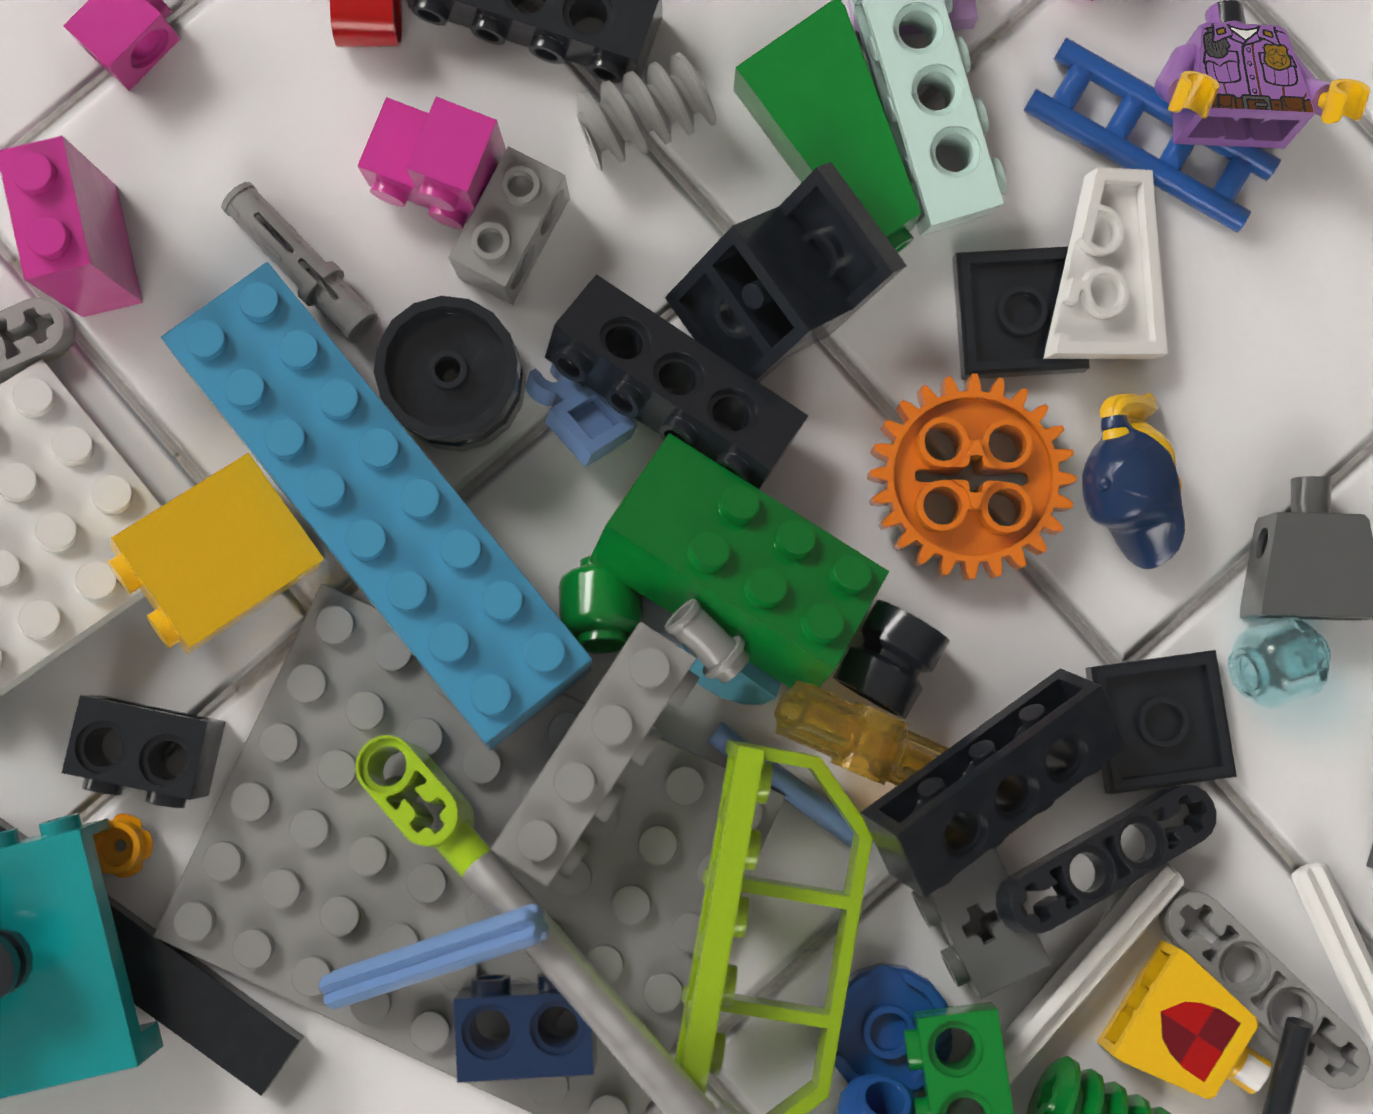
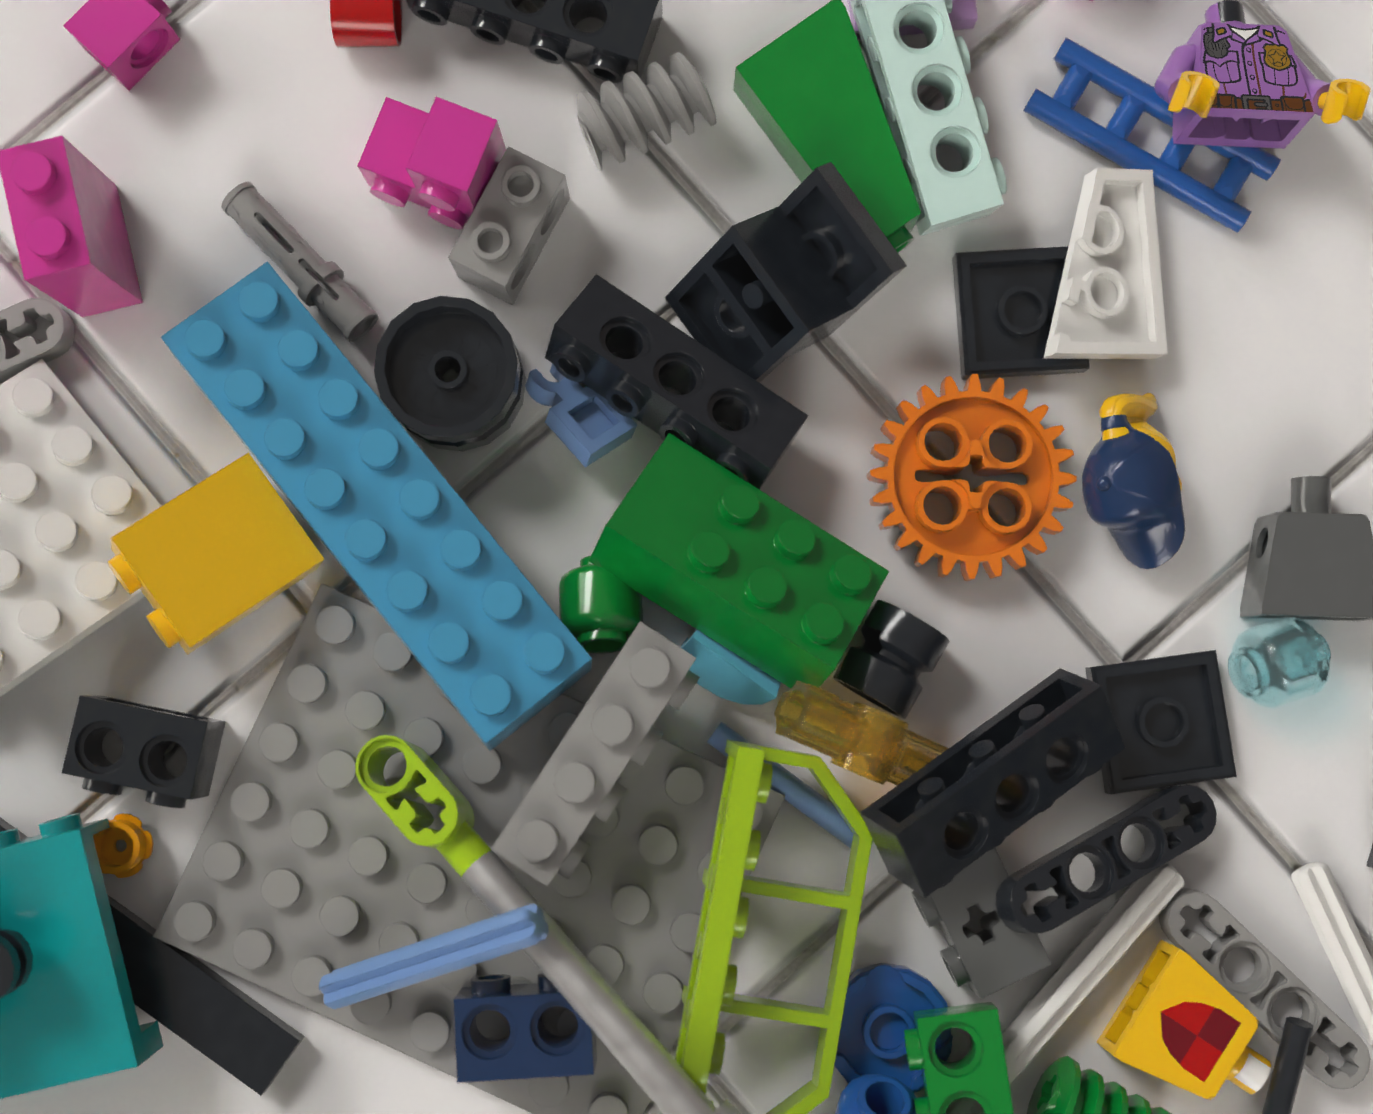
(708, 642): light grey pin -> none

